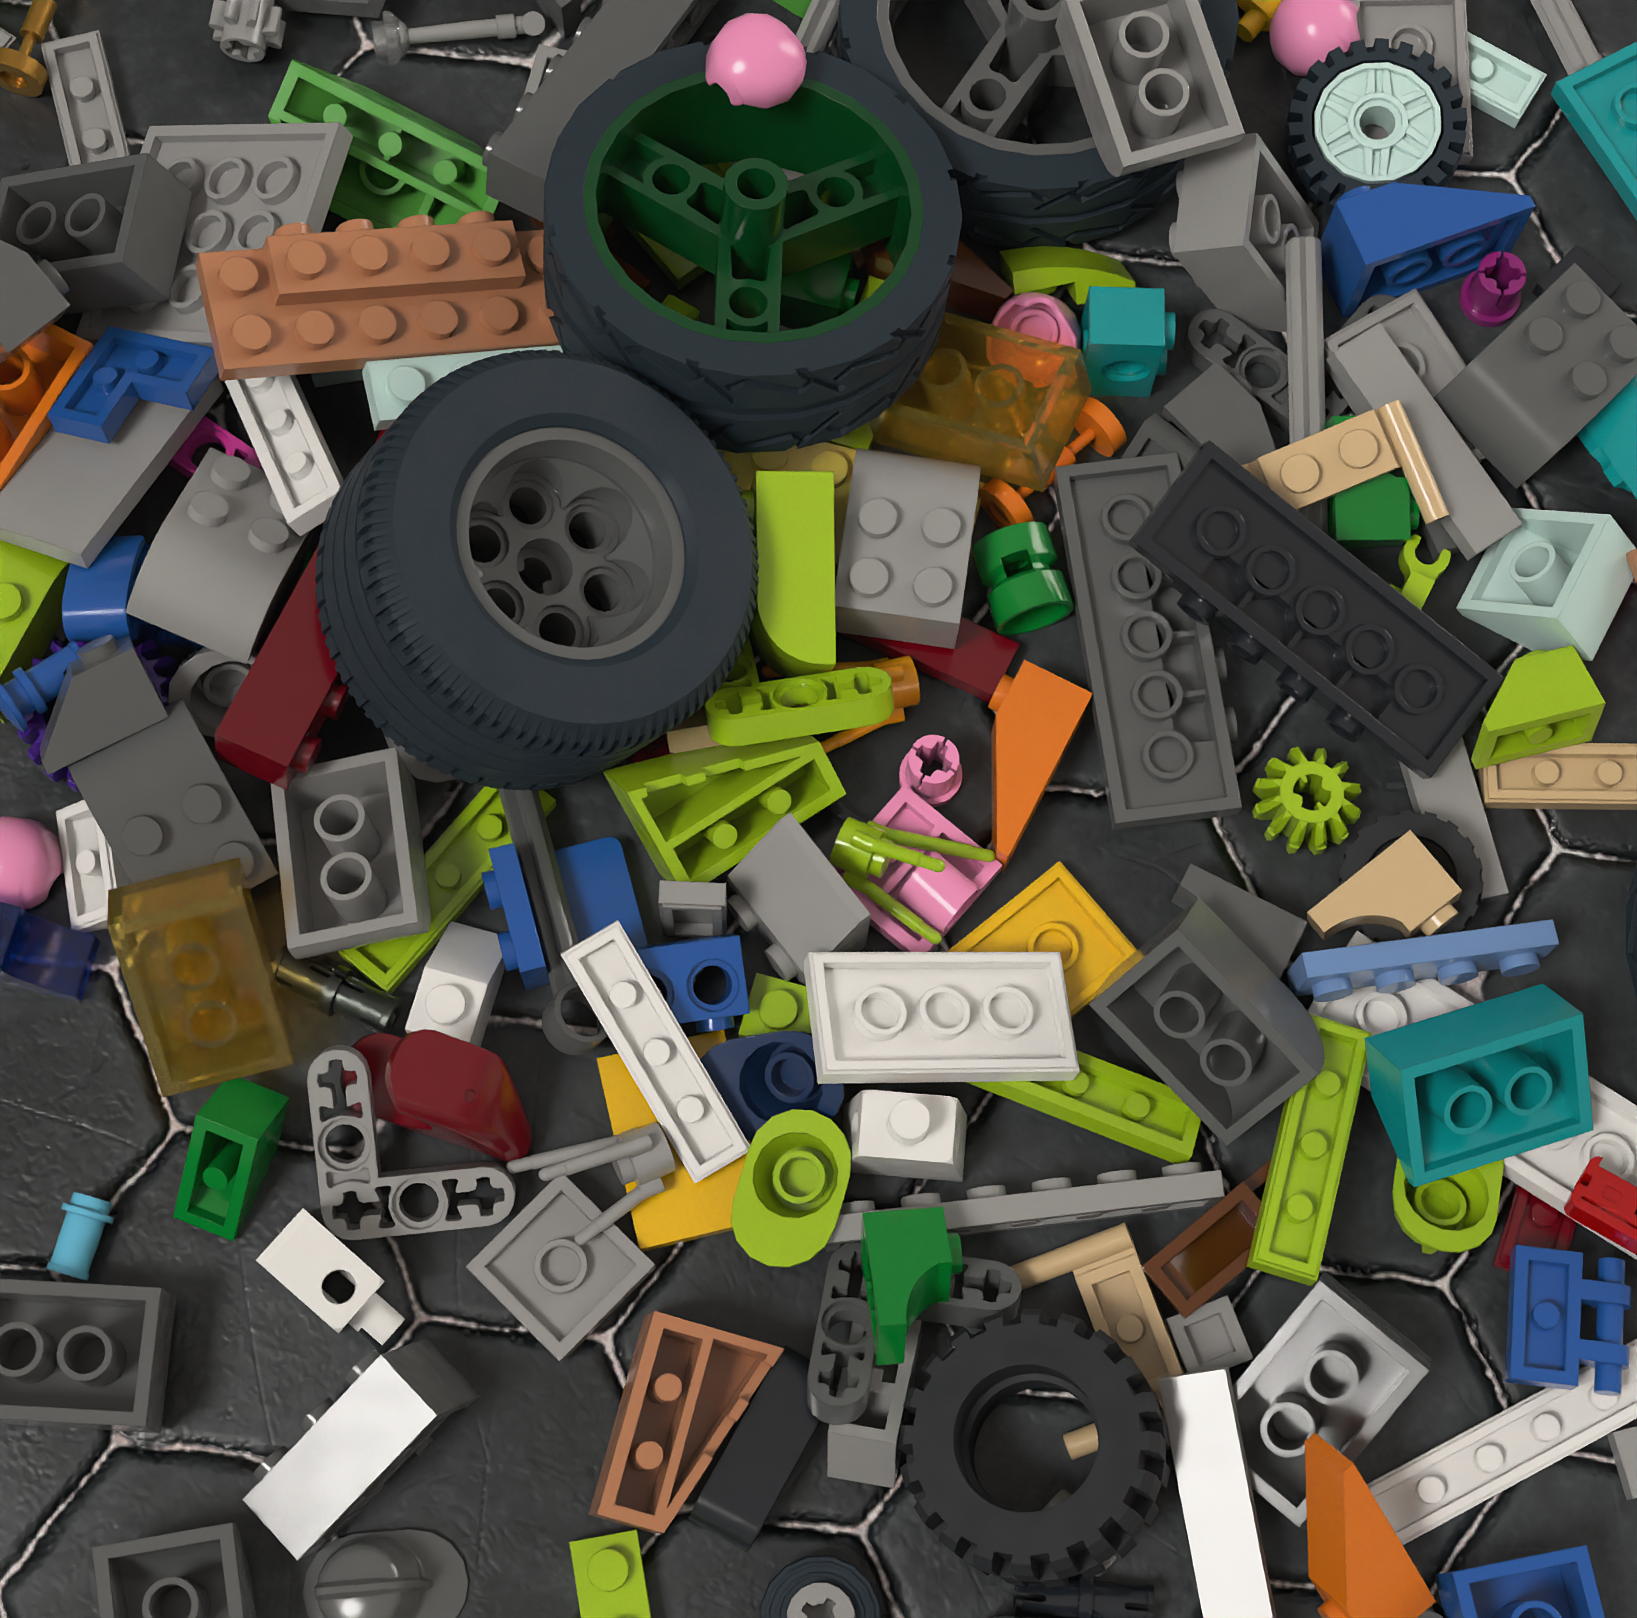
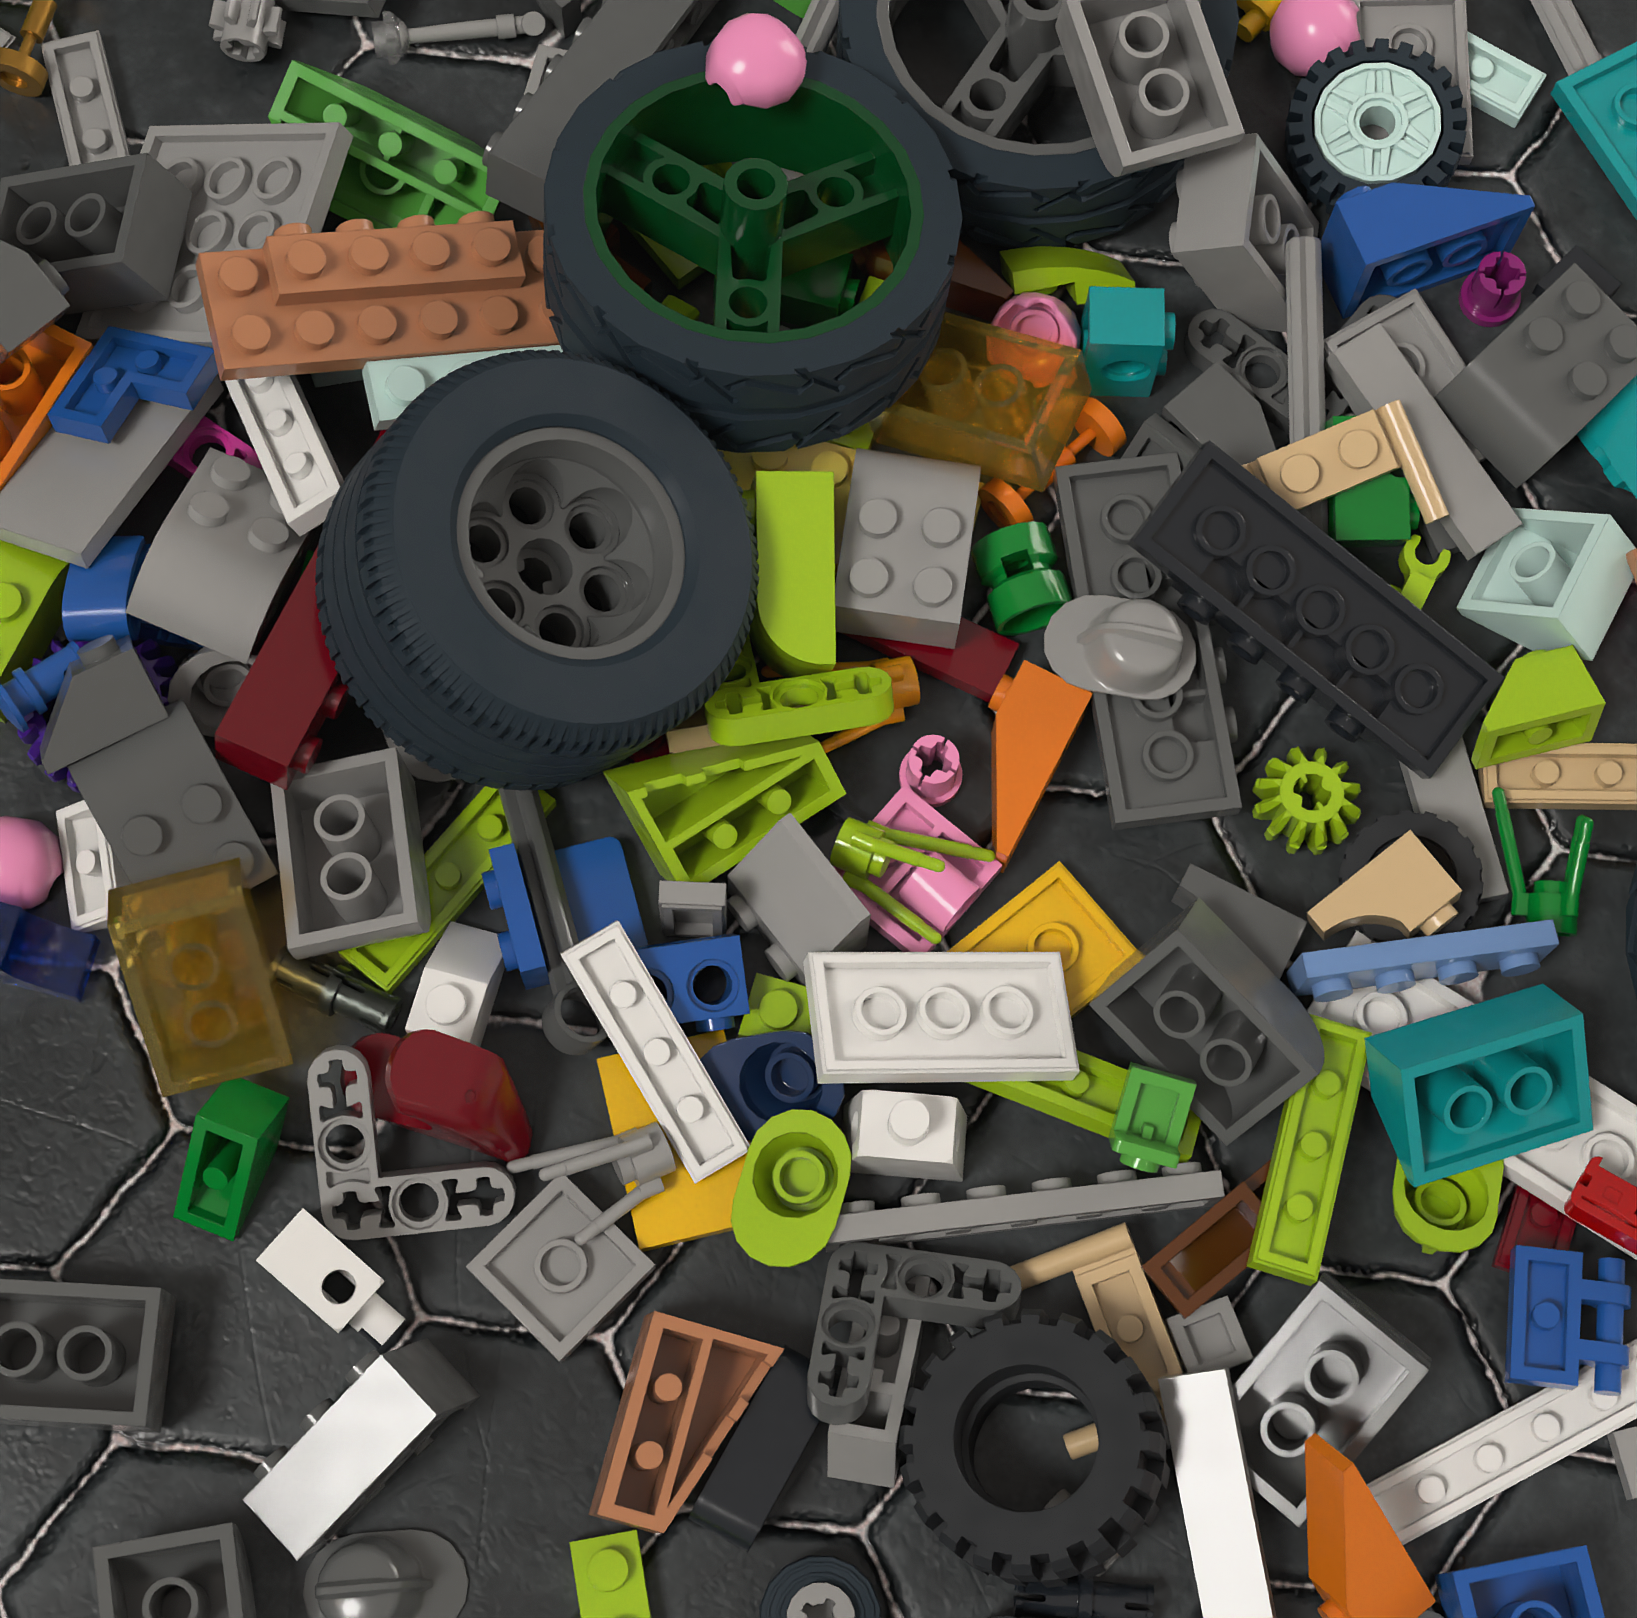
(79, 1235): medium azure pin -> none
(905, 1270): green arch -> none
(1120, 647): none -> light grey piece
(1151, 1118): none -> bright green bracket
(1550, 898): none -> green plant

